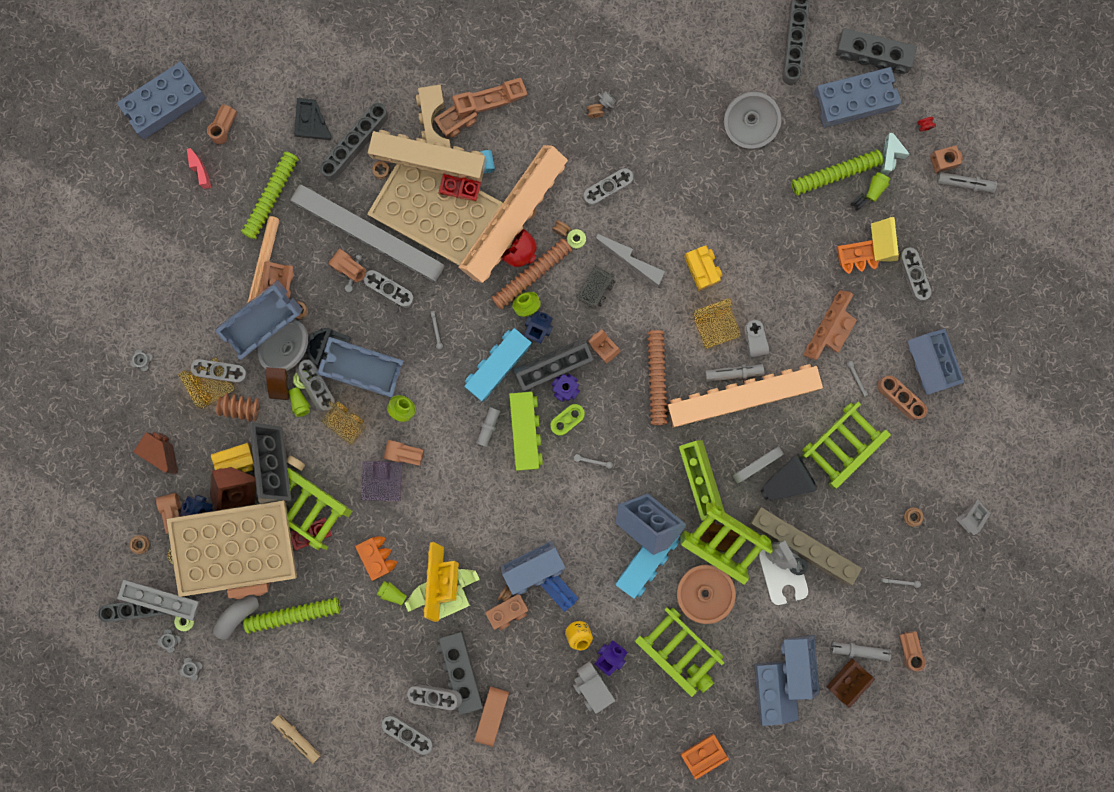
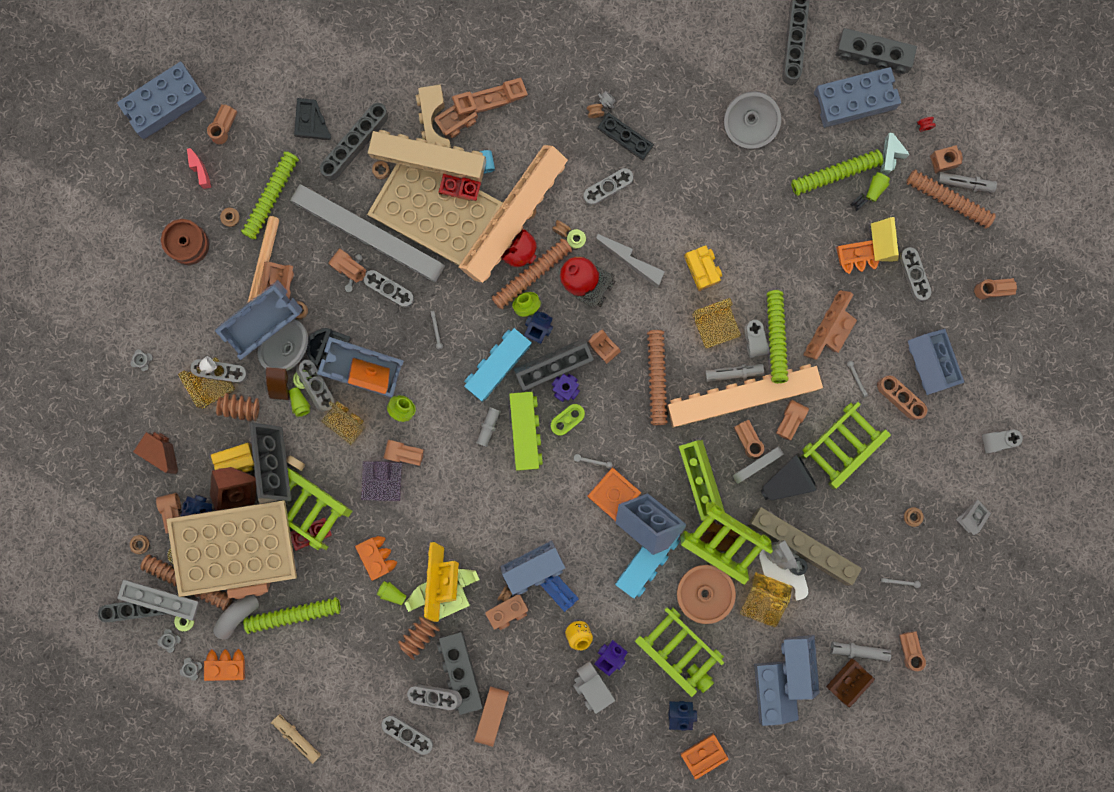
(167, 573): none -> nougat piece
(186, 232): none -> copper wheel
(207, 365): none -> white hinge
(224, 667): none -> orange plate
(232, 222): none -> medium nougat plate
(369, 375): none -> orange plate
(418, 636): none -> nougat piece
(579, 275): none -> red cylinder
(613, 491): none -> orange plate
(634, 143): none -> black tile
(681, 715): none -> dark blue brick
(749, 437): none -> nougat piece
(766, 600): none -> clear yellow bracket
(777, 336): none -> lime piece
(794, 415): none -> nougat piece
(951, 199): none -> nougat piece
(996, 288): none -> nougat piece
(999, 440): none -> light grey piece

